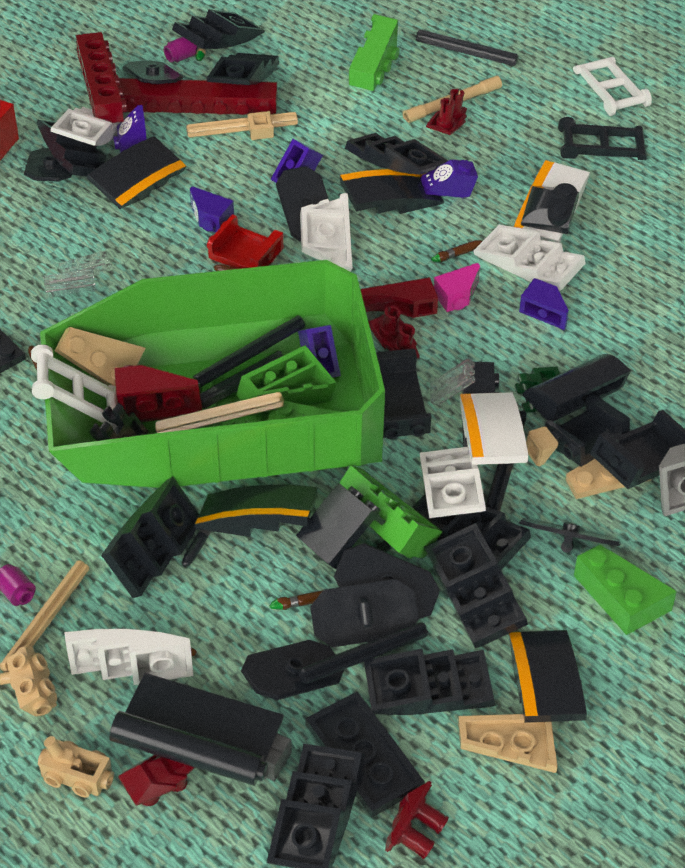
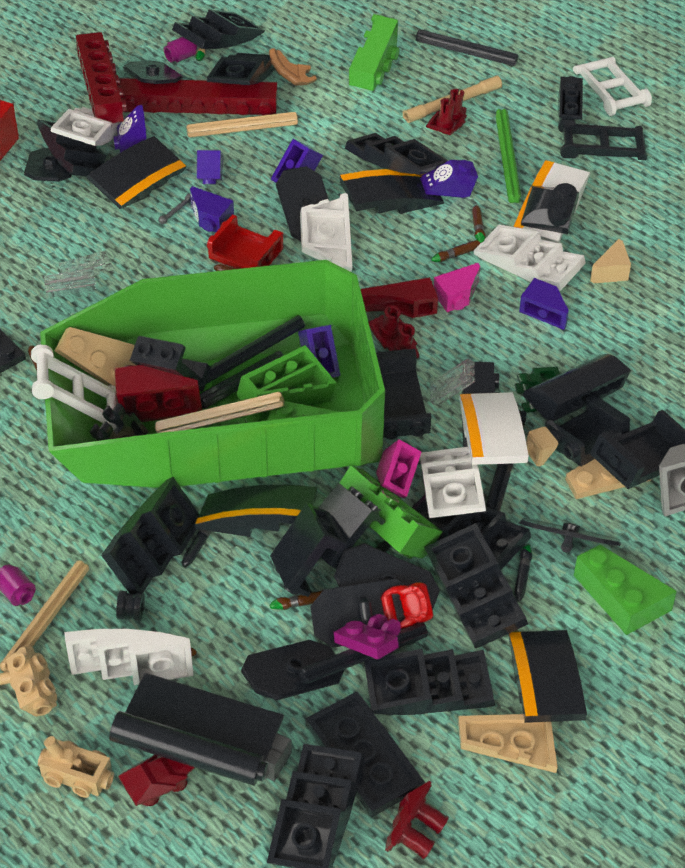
(130, 605): none -> black wheel
(163, 219): none -> dark grey hinge
(169, 358): none -> black panel
(209, 166): none -> dark purple slope
(260, 125): tan slope -> none
(290, 71): none -> medium nougat piece
(304, 545): none -> black panel
(373, 639): none -> magenta hinge
(398, 467): none -> dark pink slope
(414, 602): none -> red piece
(478, 224): none -> reddish brown piece
(508, 156): none -> bright green axle
(523, 572): none -> black piece
(570, 98): none -> black slope
(612, 265): none -> tan slope

